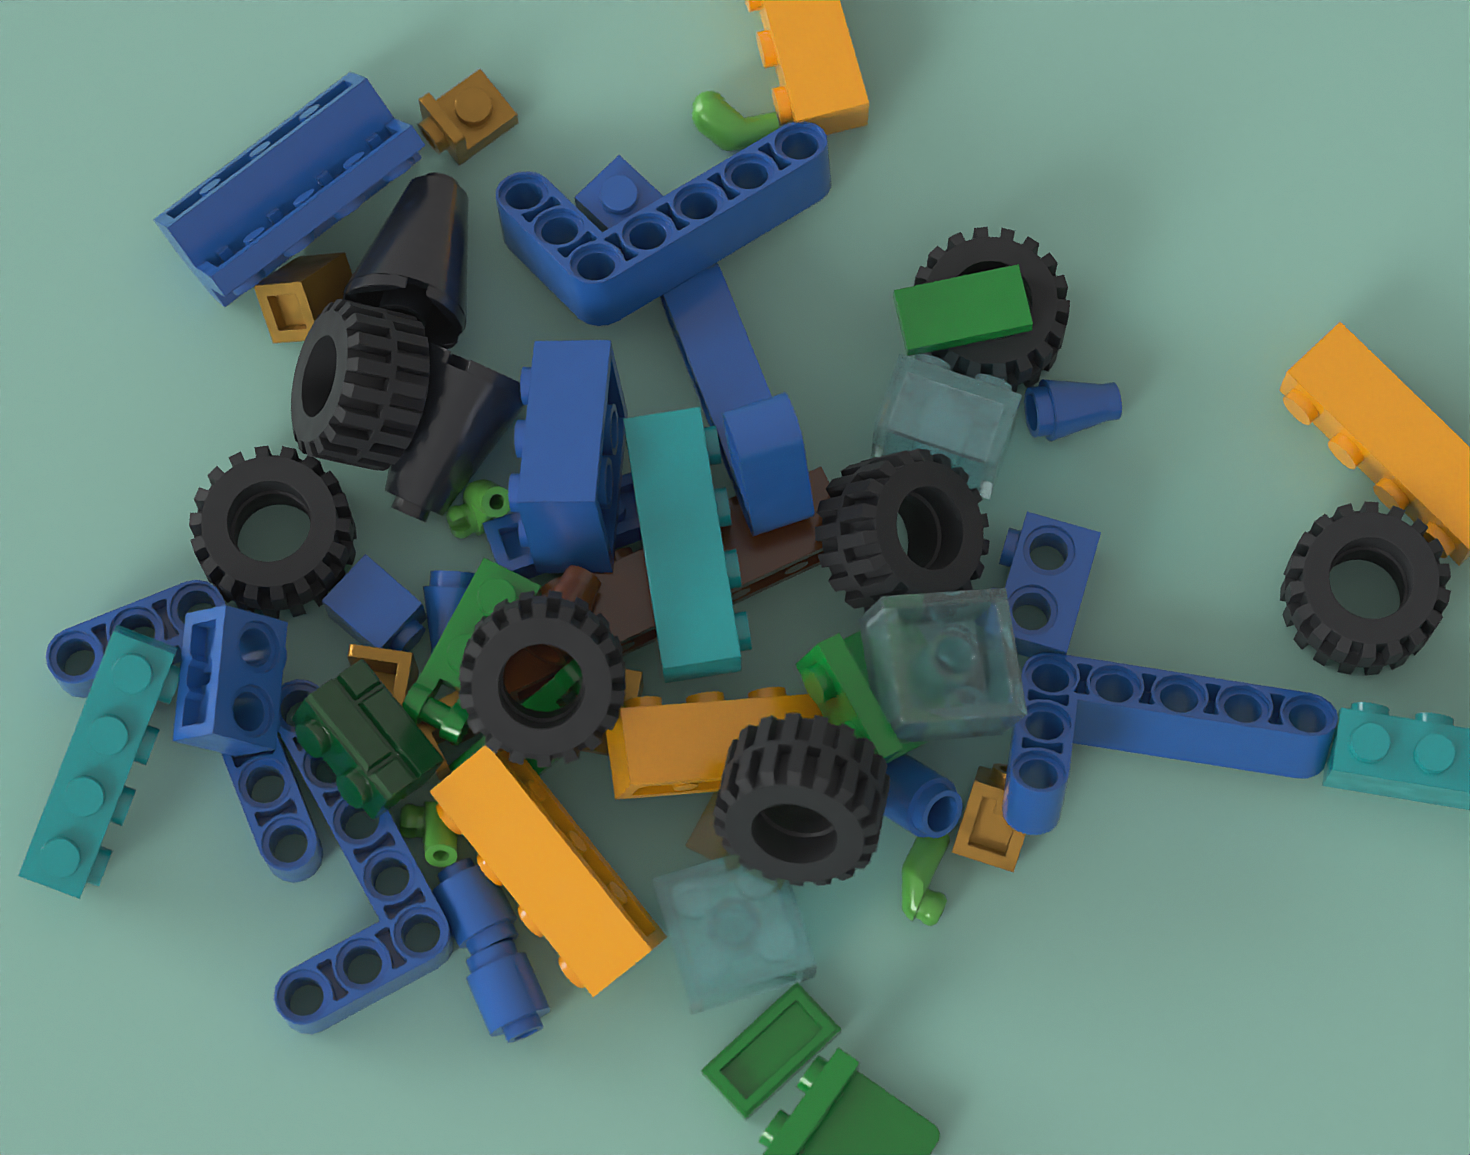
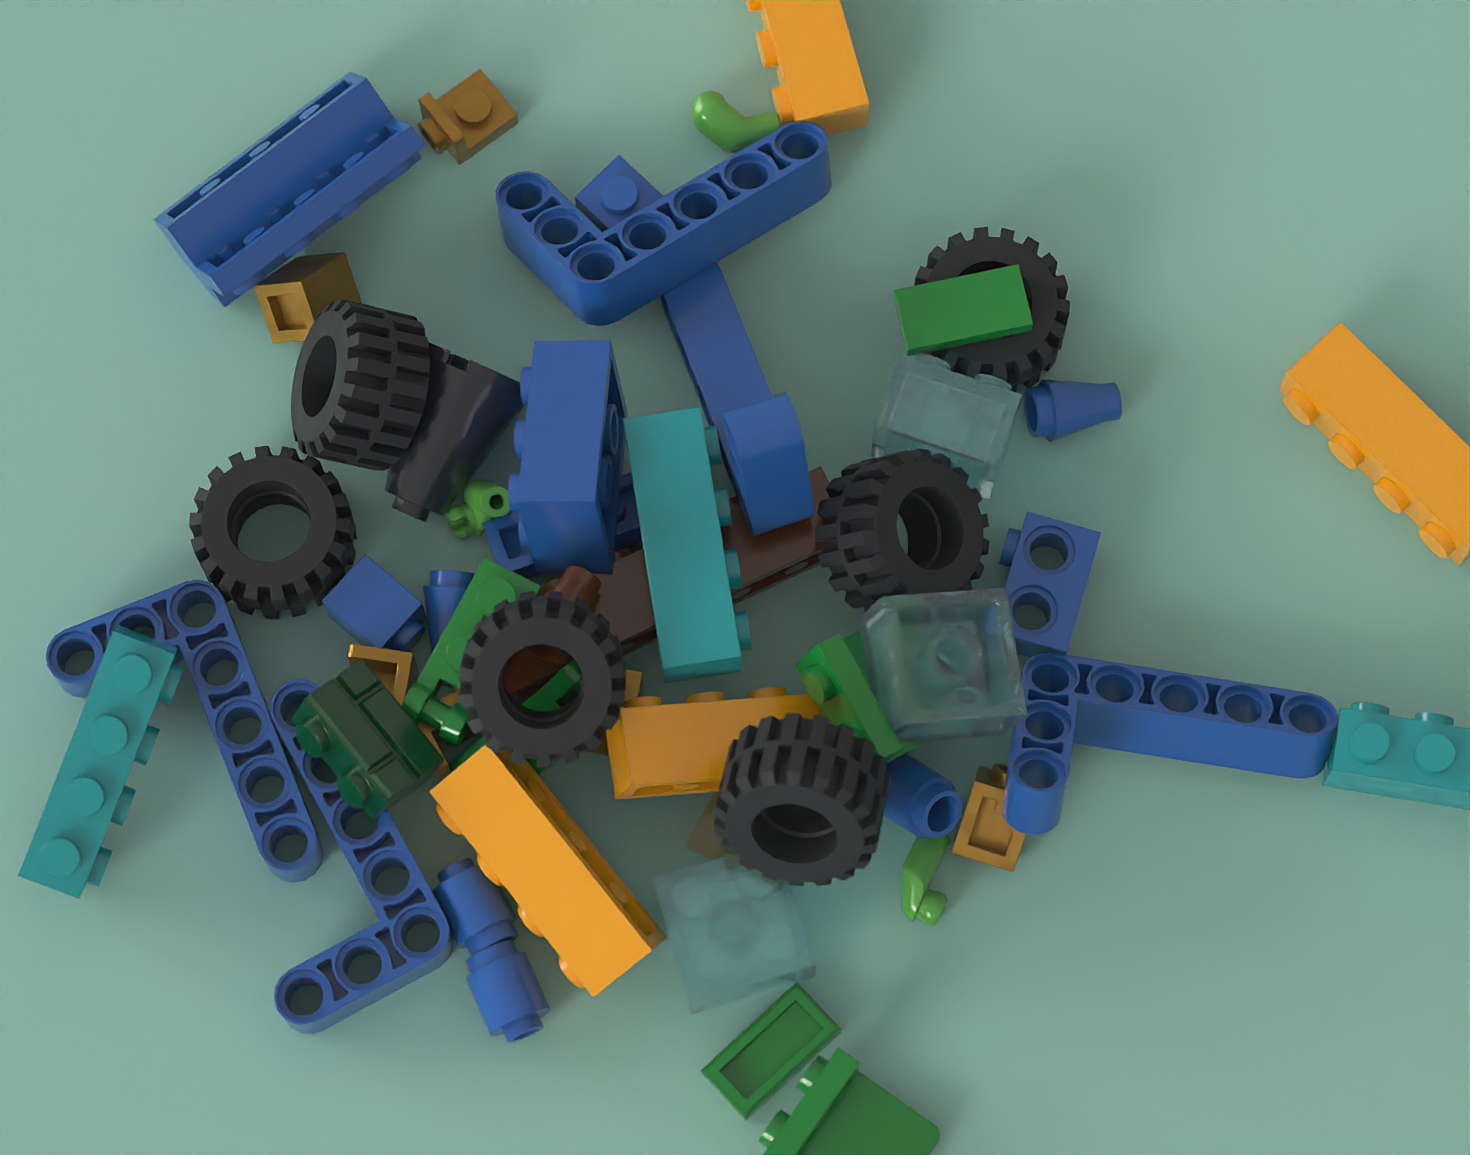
(230, 681): blue brick -> none
(420, 259): black cone -> none
(426, 824): bright green arm -> none
(1396, 549): black tyre -> none

